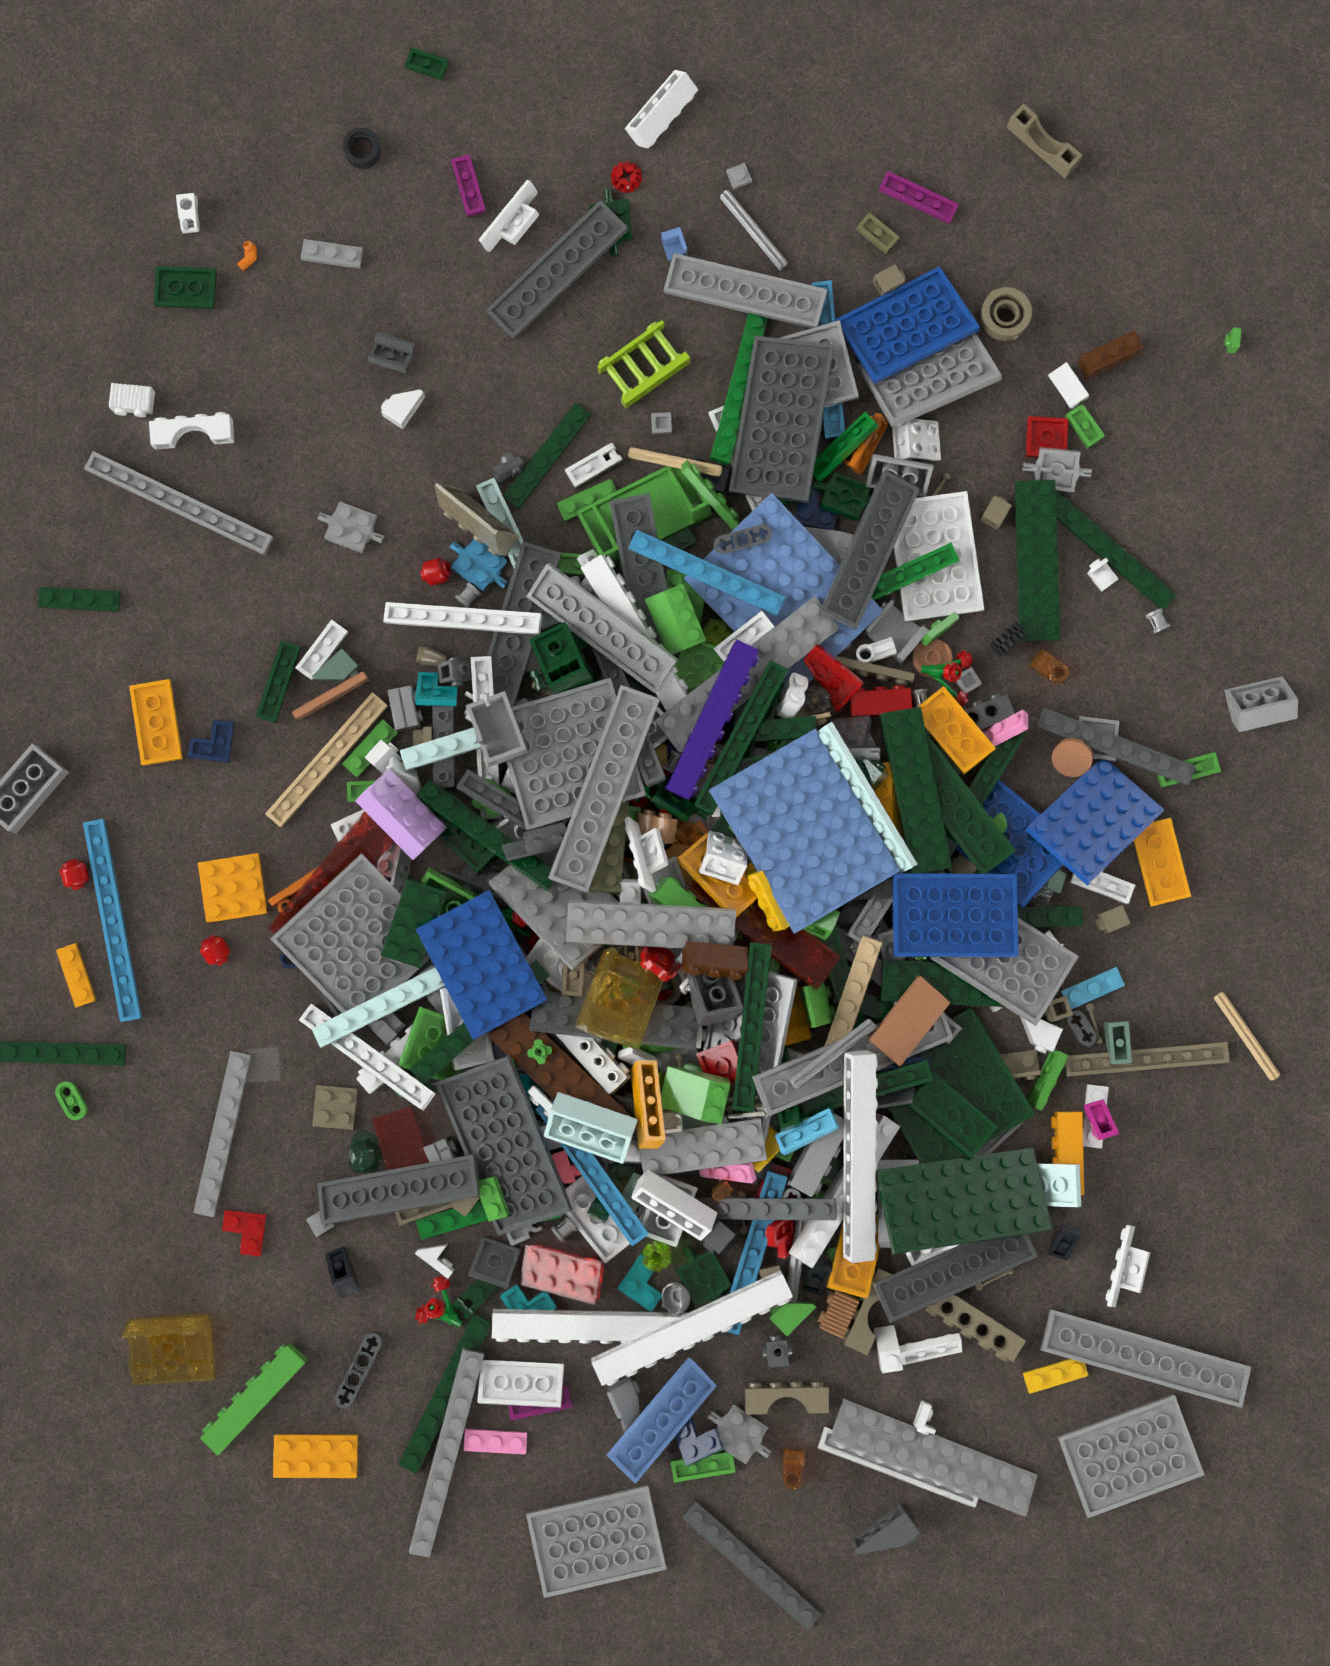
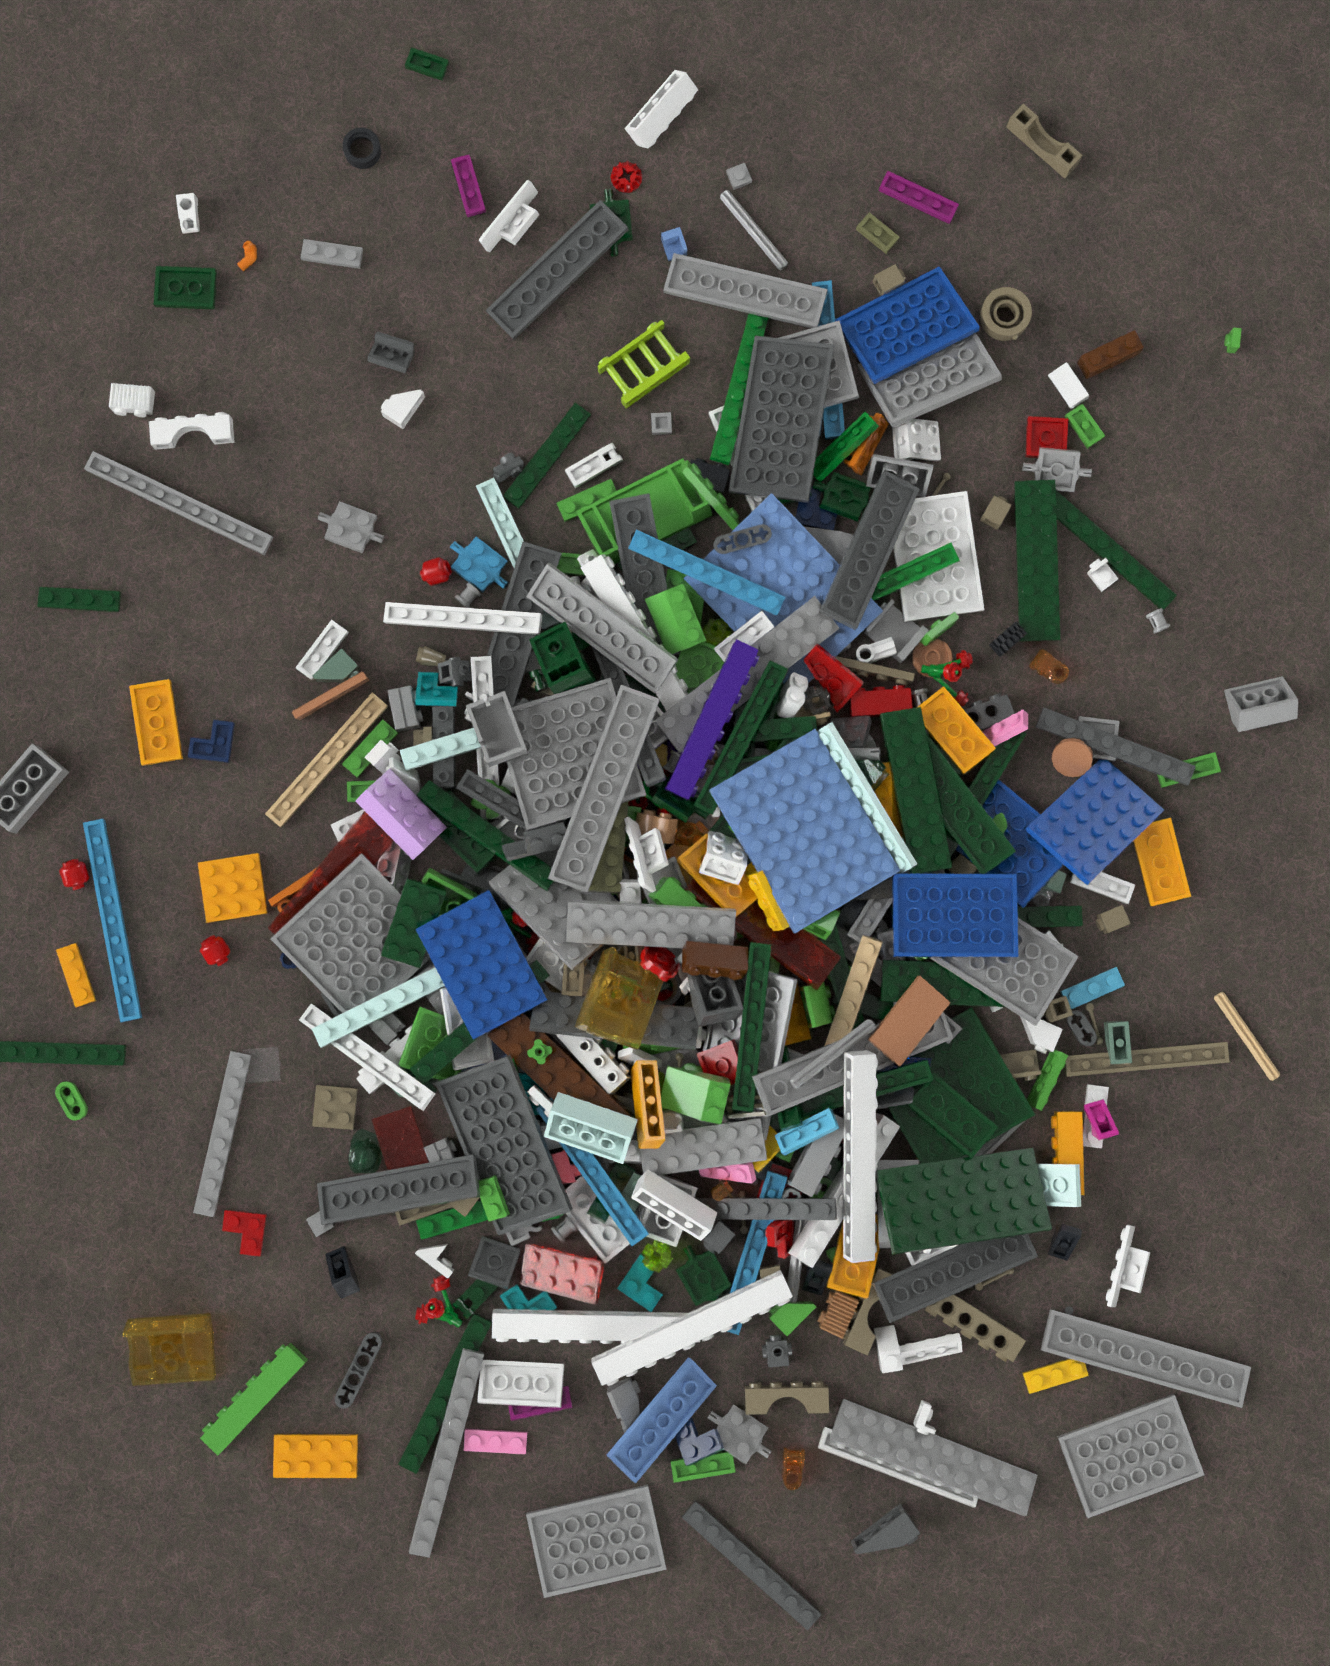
(278, 682): dark green plate -> none
(475, 519): dark tan slope -> none
(673, 461): tan axle -> none
(675, 1298): light grey hair -> none
(968, 681): light grey plate -> none

